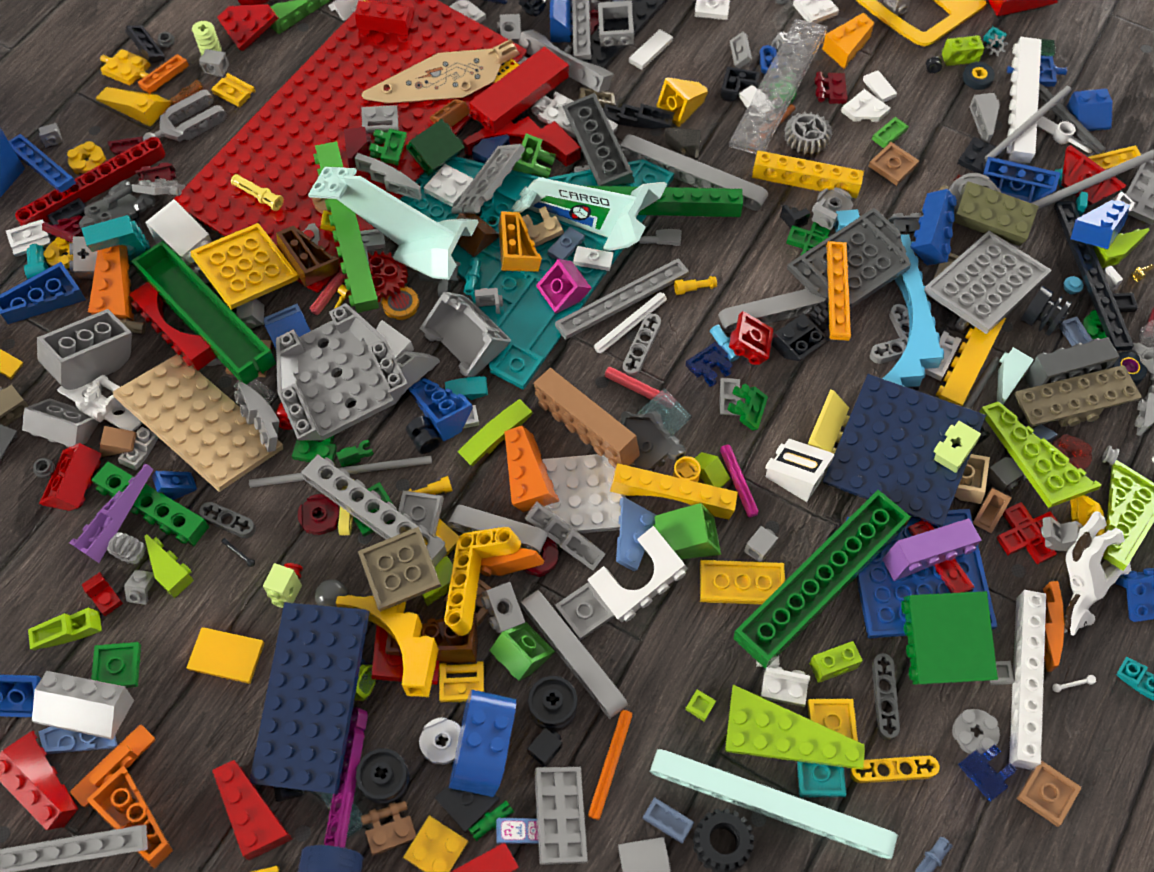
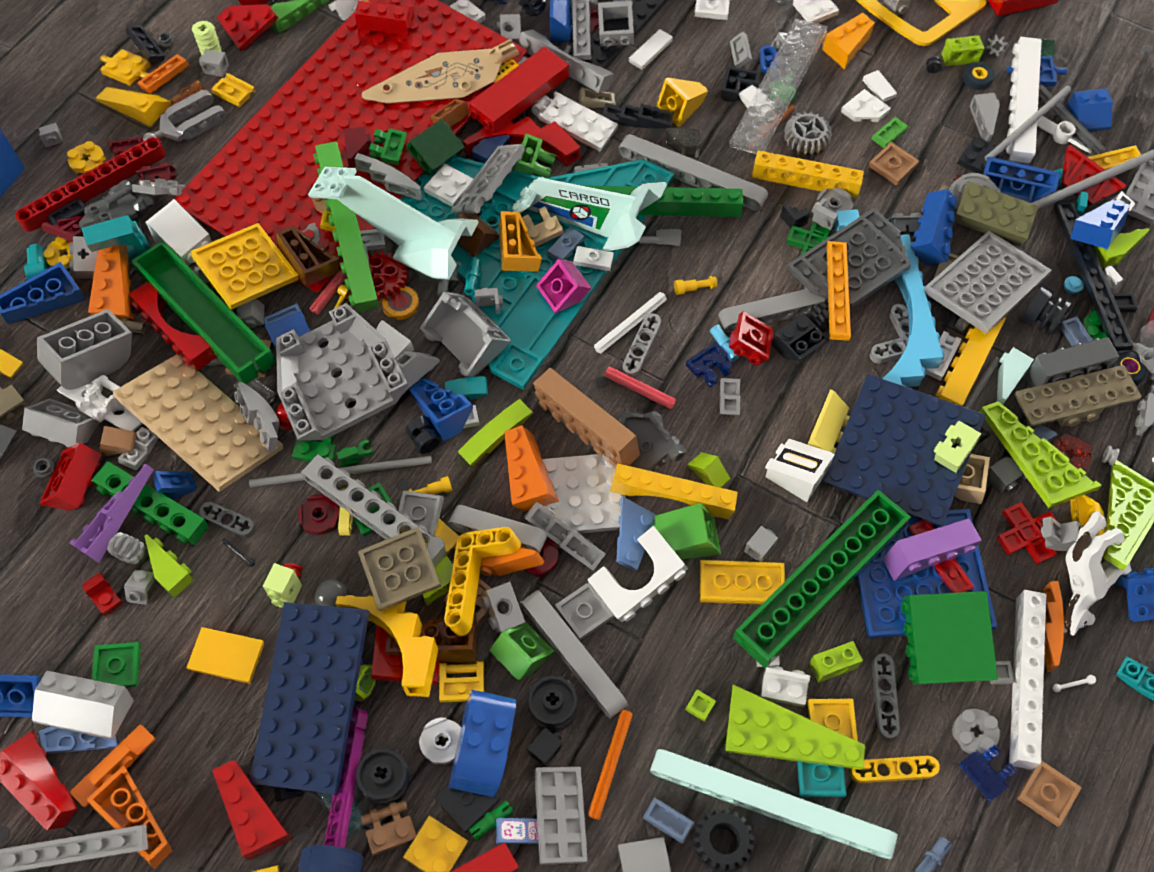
(23, 236): white plate -> none
(42, 163): blue plate -> none
(65, 629): lime slope -> none
(264, 195): light yellow pin -> none
(380, 116): light grey plate -> none
(598, 142): dark grey arch -> none
(621, 299): light grey plate -> none
(671, 411): clear light blue plate -> none
(687, 468): yellow wheel -> none
(739, 481): dark pink axle -> none
(754, 406): green plate -> none
(836, 87): dark red plate -> none
(991, 33): teal tile -> none
(991, 510): medium nougat slope -> none
(1139, 272): clear yellow hand -> none

